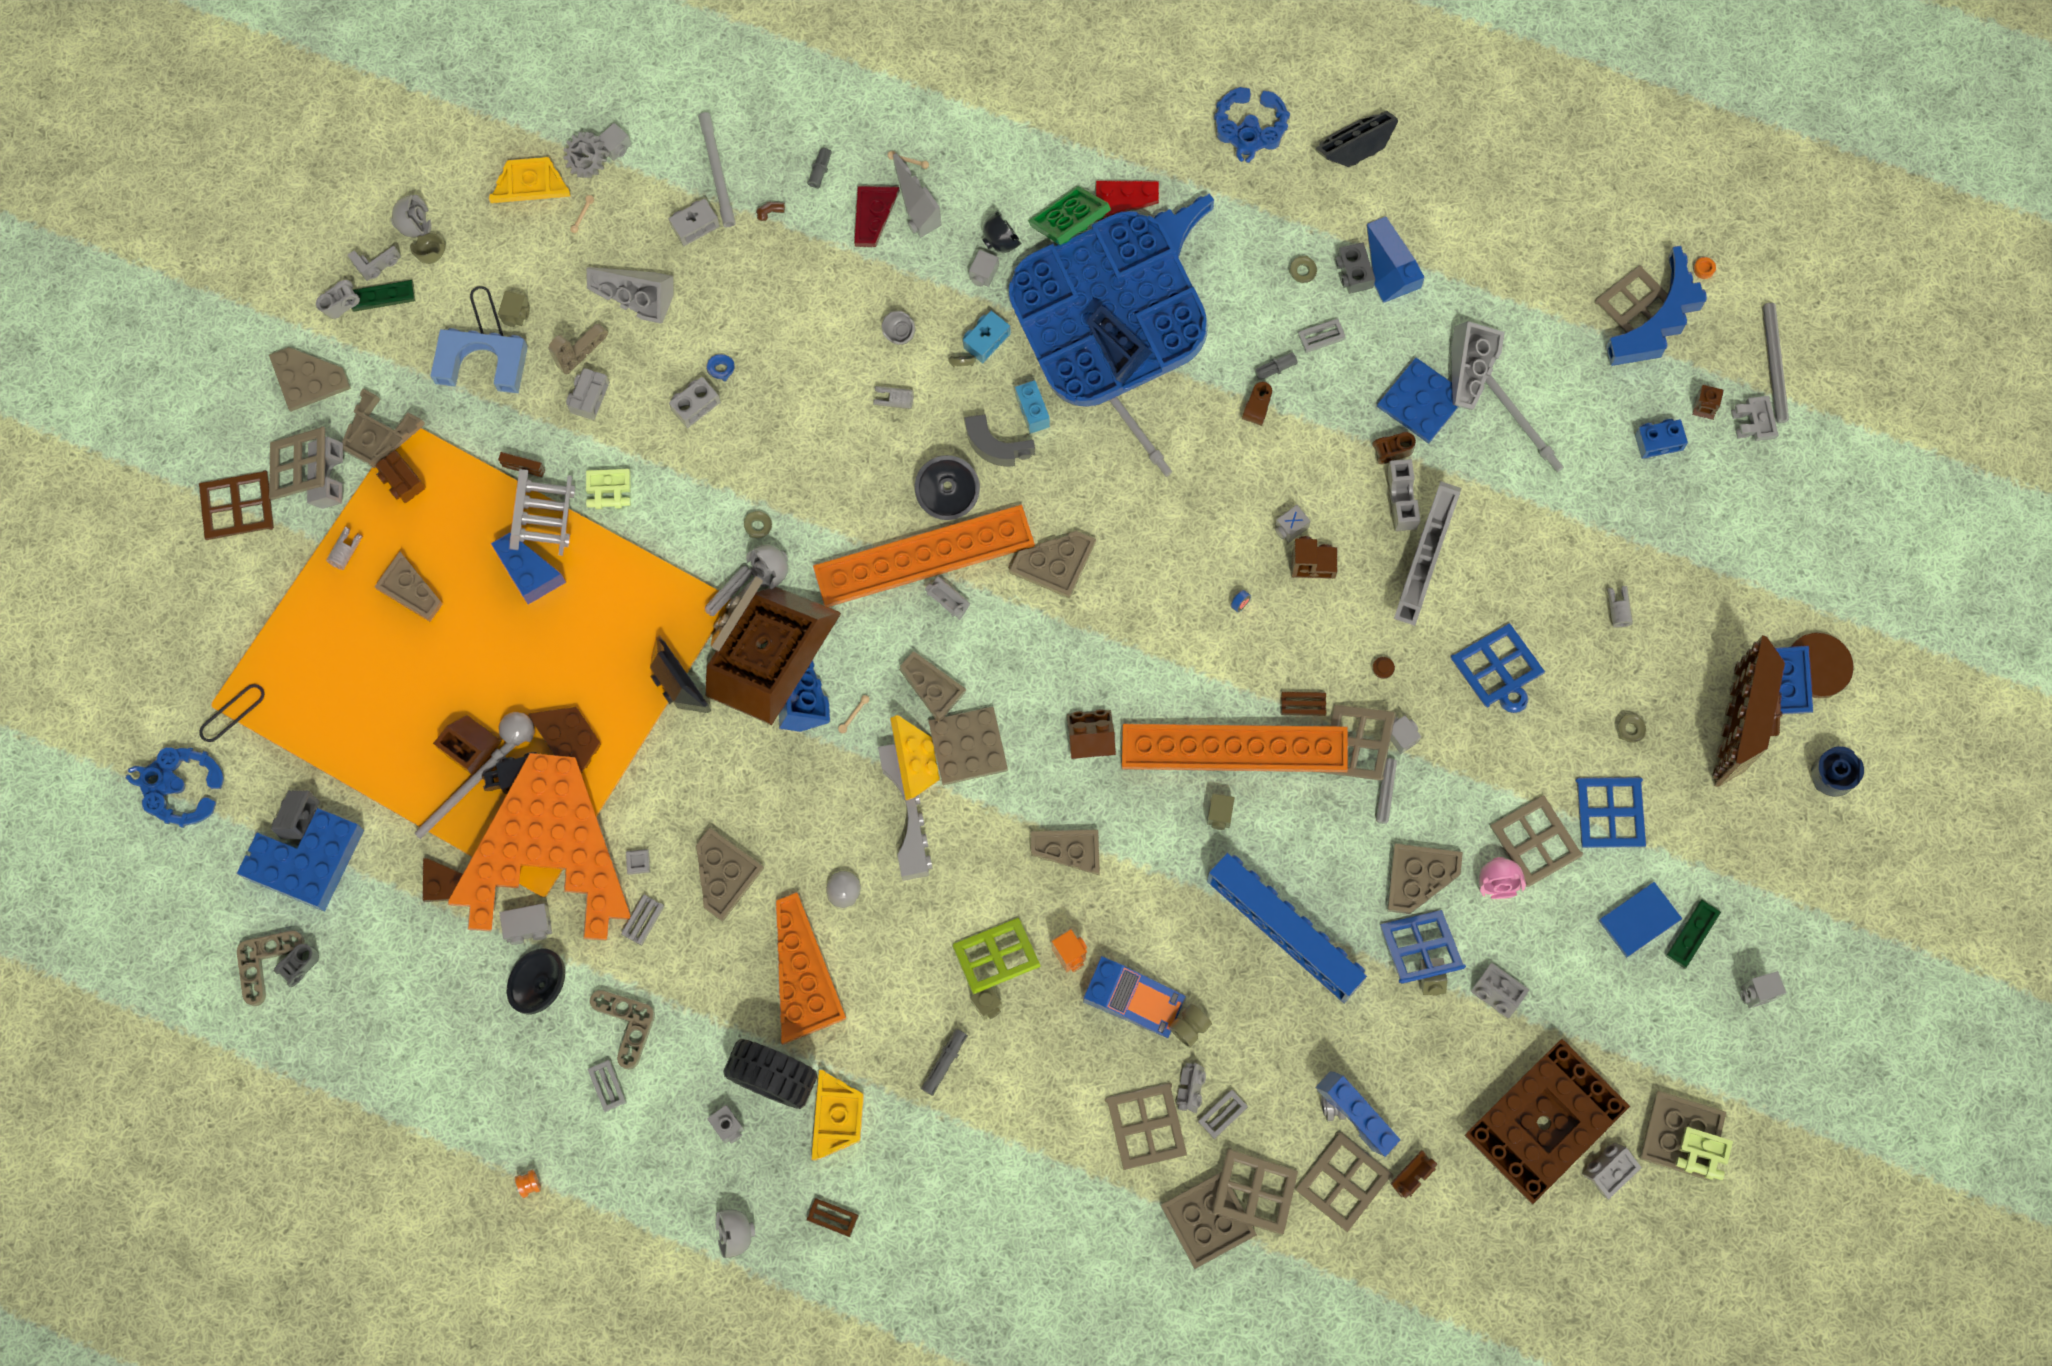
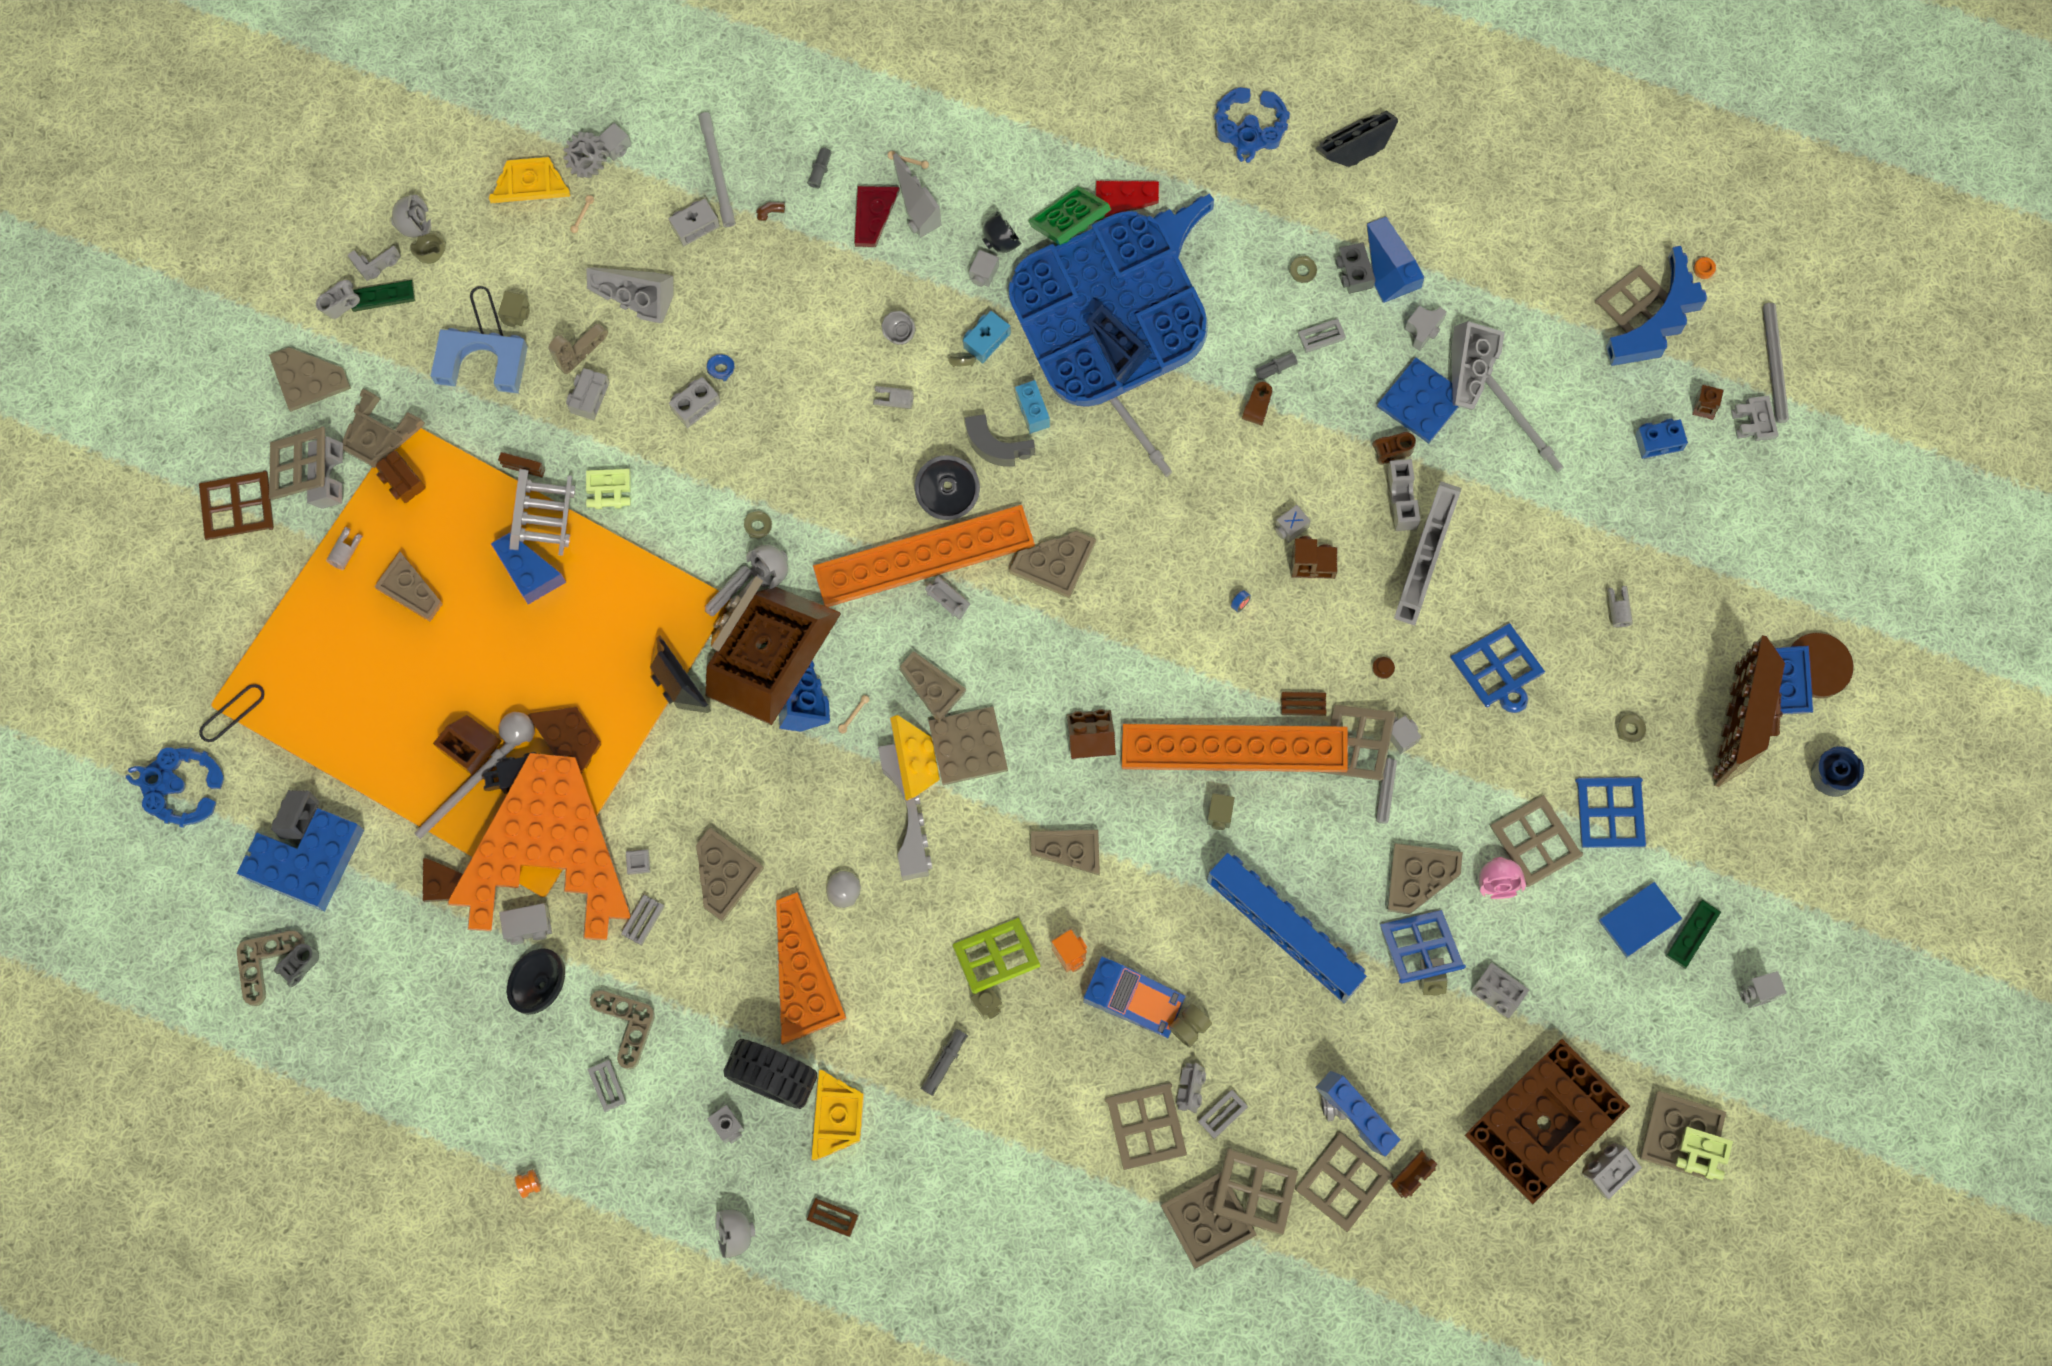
(1425, 325): none -> light grey brick

